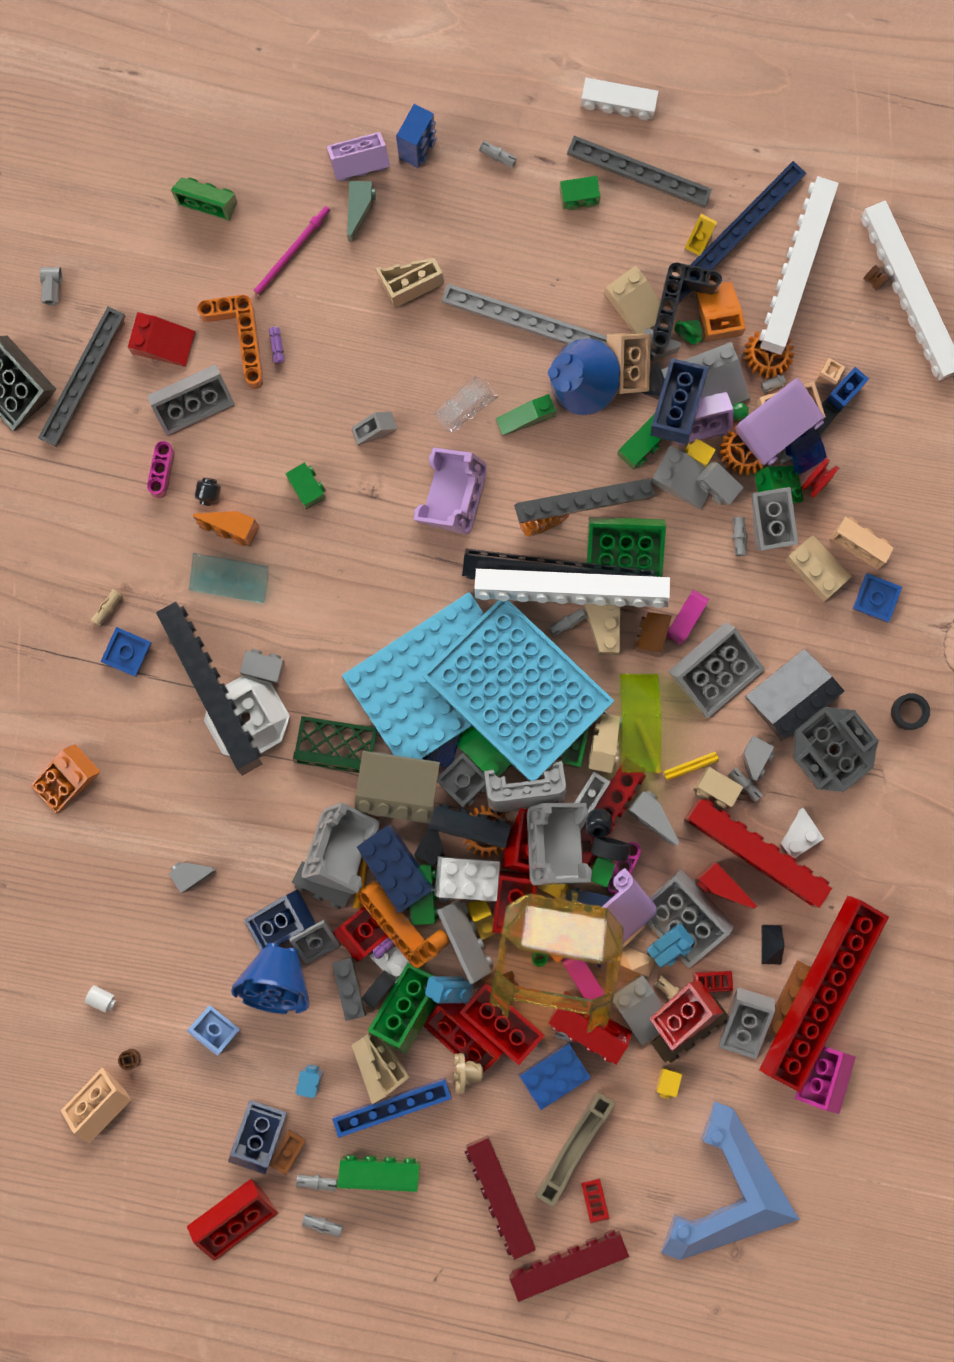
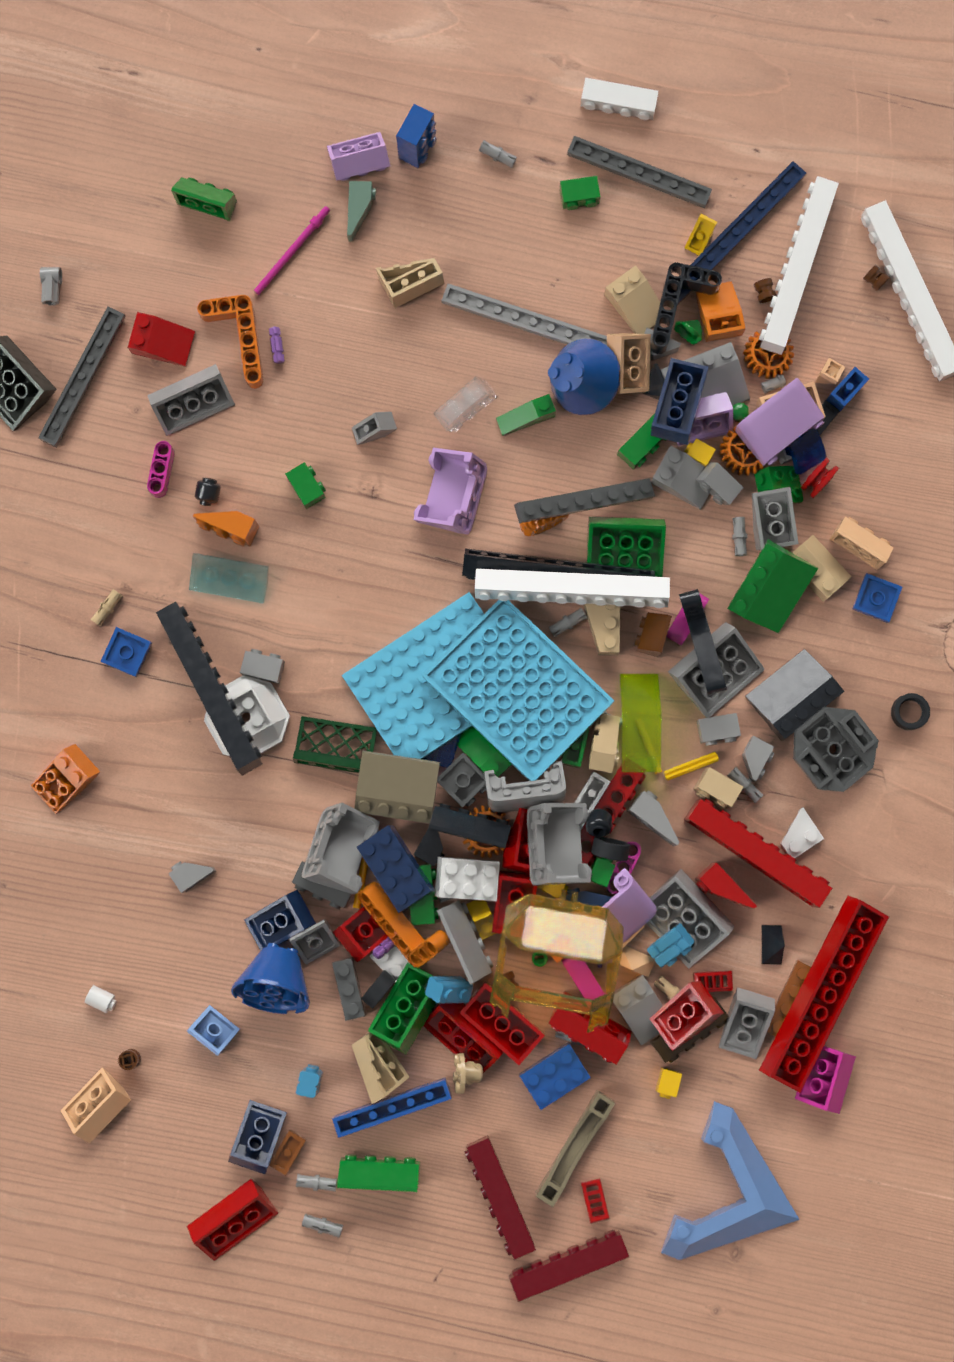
(703, 642): none -> black beam
(718, 728): none -> light grey brick
(765, 290): none -> reddish brown wheel
(772, 587): none -> green slope

